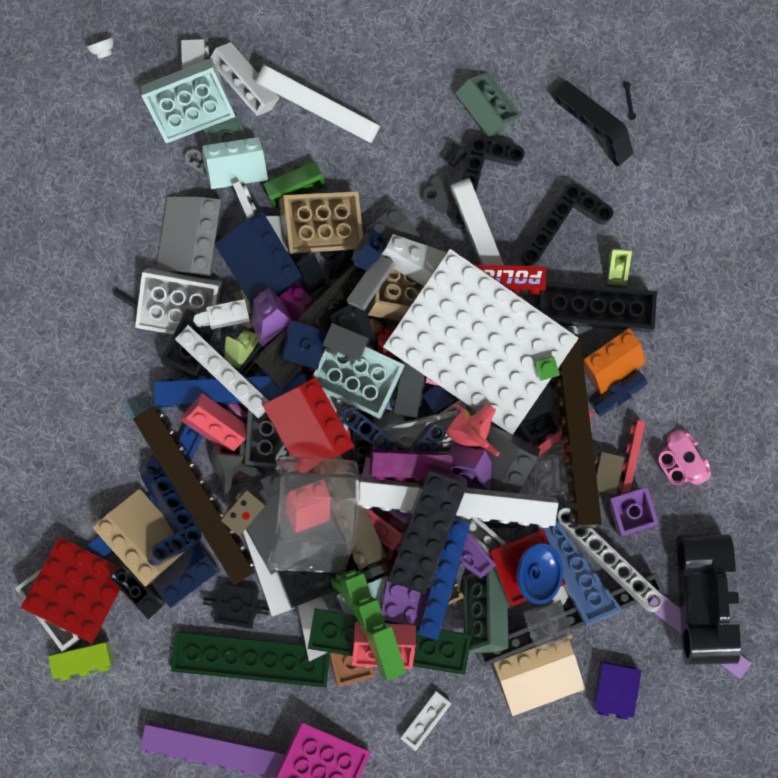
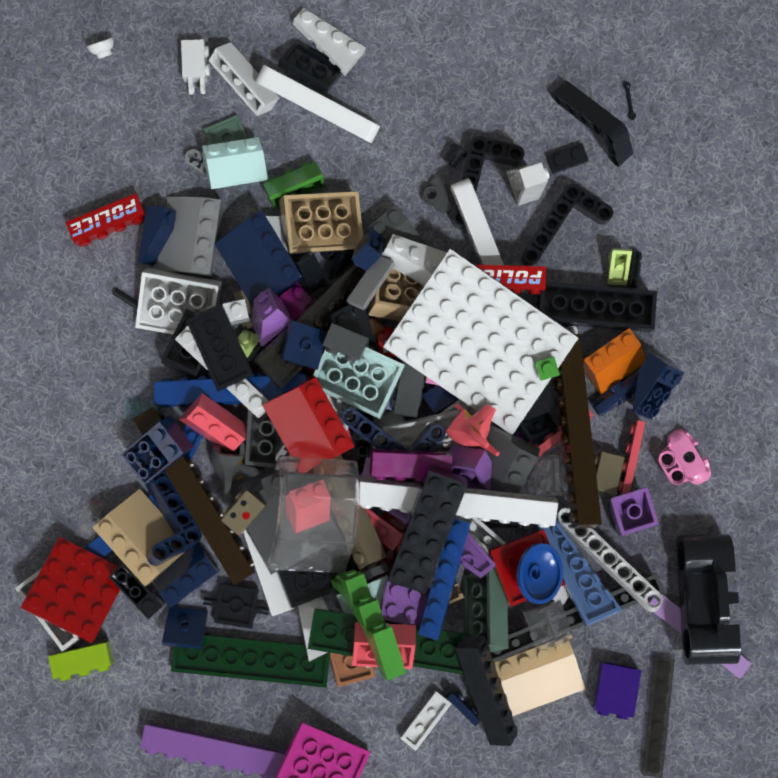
(106, 220): none -> red brick
(156, 231): none -> dark blue slope
(157, 450): none -> dark blue slope
(185, 628): none -> dark blue plate
(187, 100): light aqua slope -> none
(220, 347): none -> black tile
(237, 411): bright pink arm -> none
(244, 197): white plate -> none
(310, 66): none -> black plate
(335, 44): none -> white wing
(458, 701): none -> dark blue plate
(486, 690): none -> black brick
(488, 104): sand green slope -> none
(528, 182): none -> white wedge
(567, 158): none -> black plate
(634, 269): none -> black axle
(654, 385): none -> dark blue slope
(658, 717): none -> clear smoke plate

